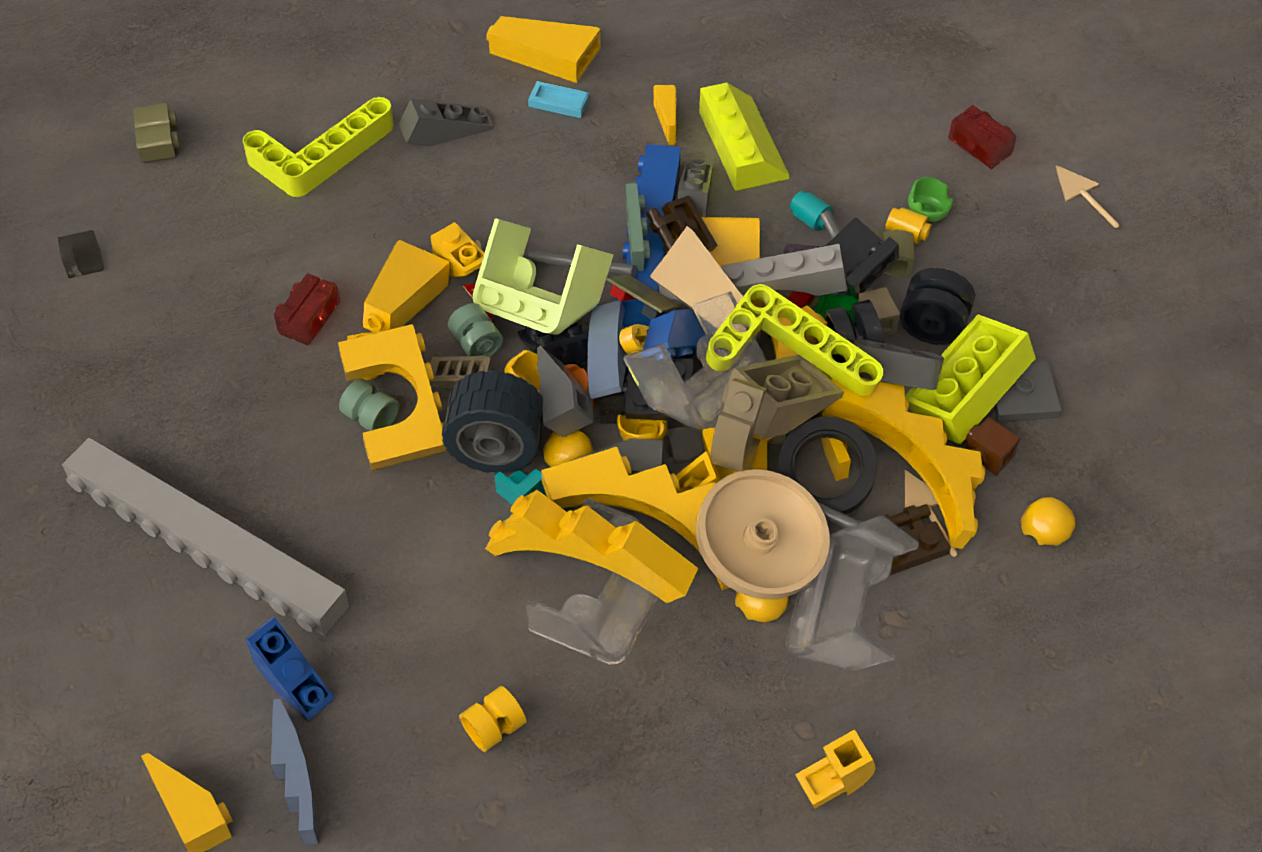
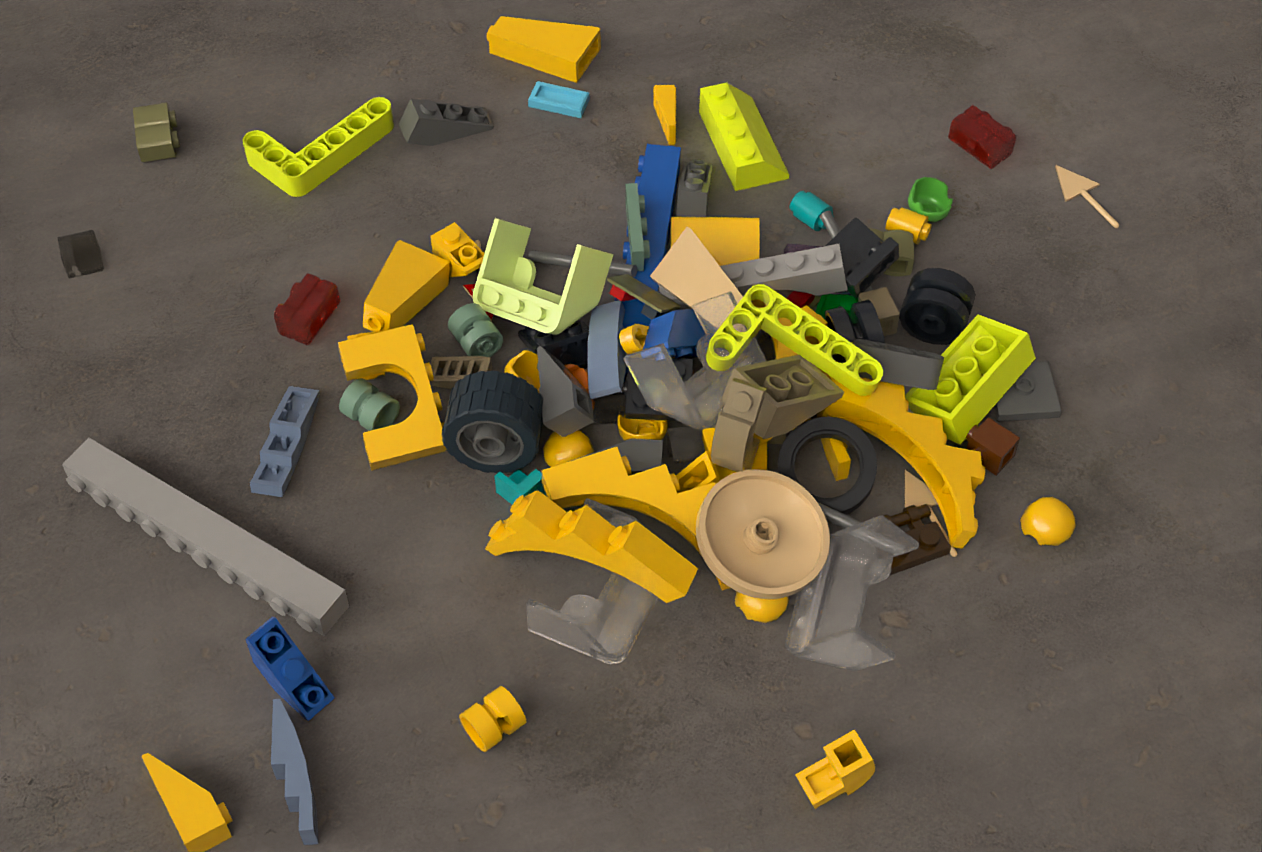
(285, 442): none -> sand blue slope
(679, 215): dark brown plate -> none

